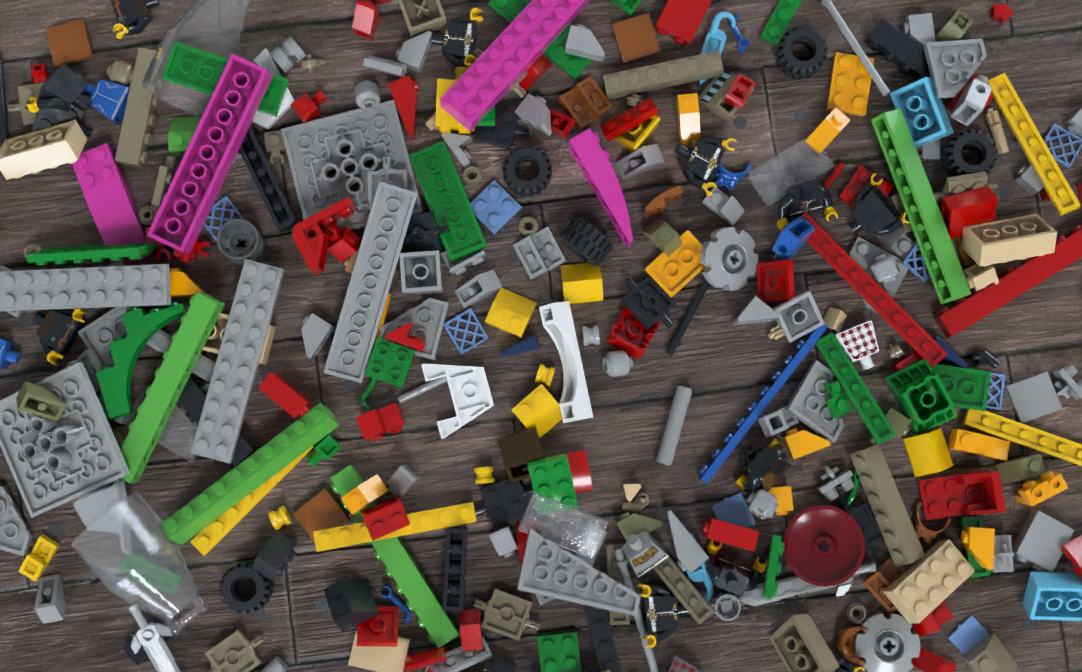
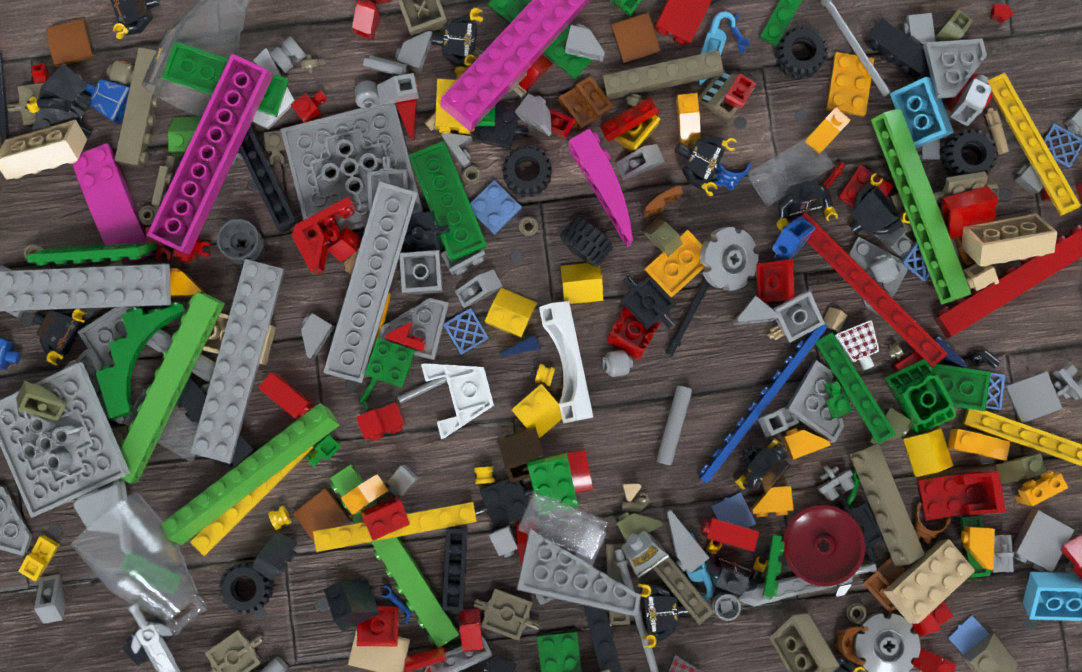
(215, 207): medium blue window -> none
(398, 89): none -> light grey slope
(540, 252): light grey slope -> none
(591, 335): light grey wheel -> none
(723, 206): light grey slope -> none
(763, 504): light grey head -> none

